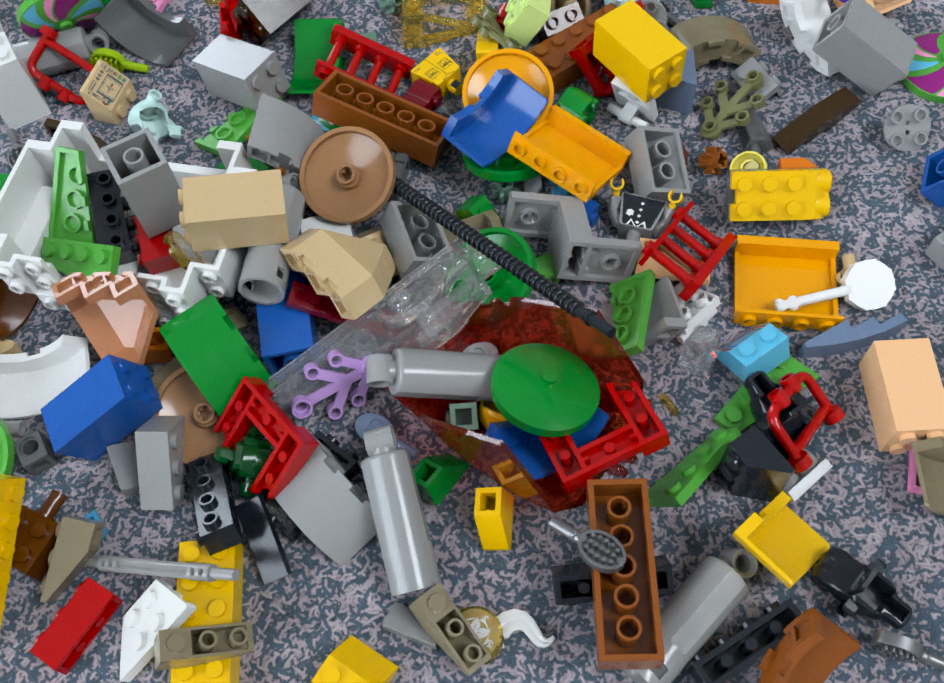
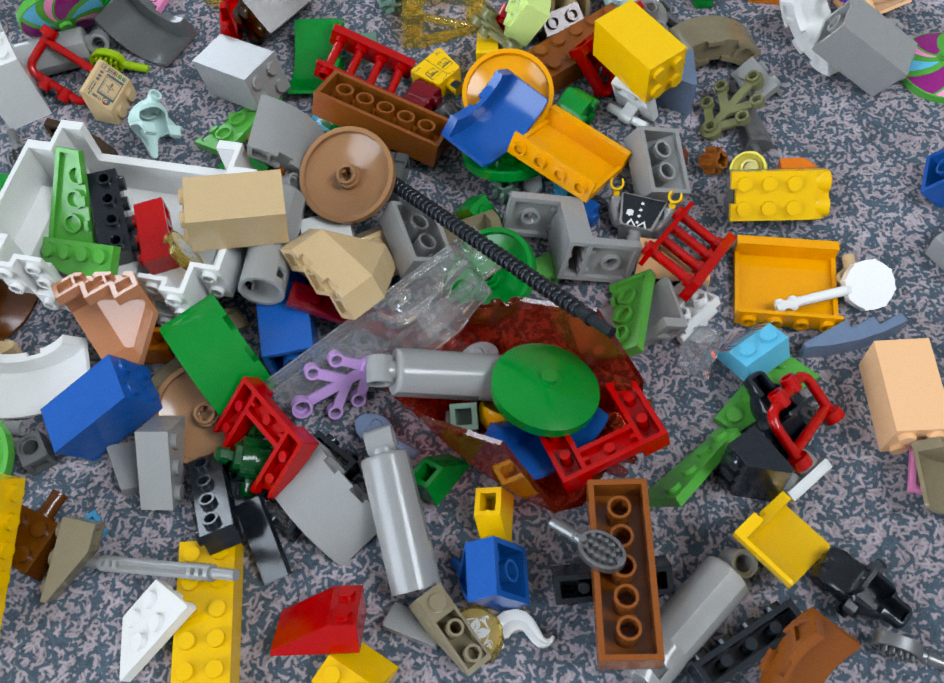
(76, 626): red brick -> none
(145, 181): light grey brick -> none
(201, 644): dark tan slope -> none
(322, 624): none -> red slope
(493, 573): none -> blue piece
(671, 404): clear yellow leg -> none
(816, 119): dark brown slope -> none
(917, 127): light grey plate -> none

